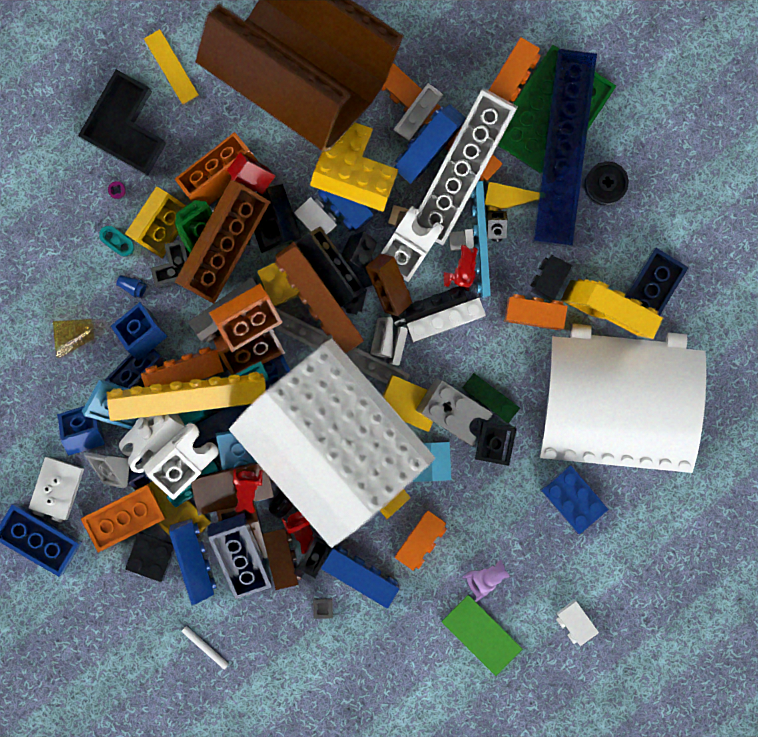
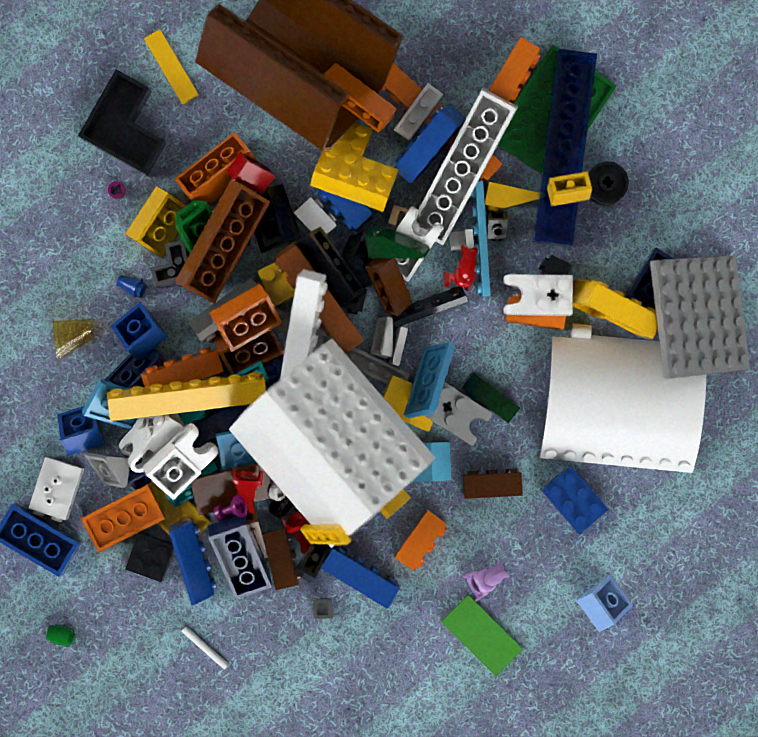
(61, 635): none -> green brick
(117, 241): teal plate -> none
(237, 507): none -> magenta piece
(276, 493): none -> white tile
(304, 319): none -> white brick
(325, 534): none -> yellow tile
(362, 100): none -> orange brick
(391, 244): none -> dark green slope
(429, 380): none -> dark azure plate
(446, 320): white brick -> none
(492, 443): black slope -> none
(492, 484): none -> reddish brown brick
(534, 295): none -> white brick
(569, 188): none -> yellow brick
(577, 623): white brick -> none
(604, 603): none -> light blue slope
(699, 316): none -> light grey plate

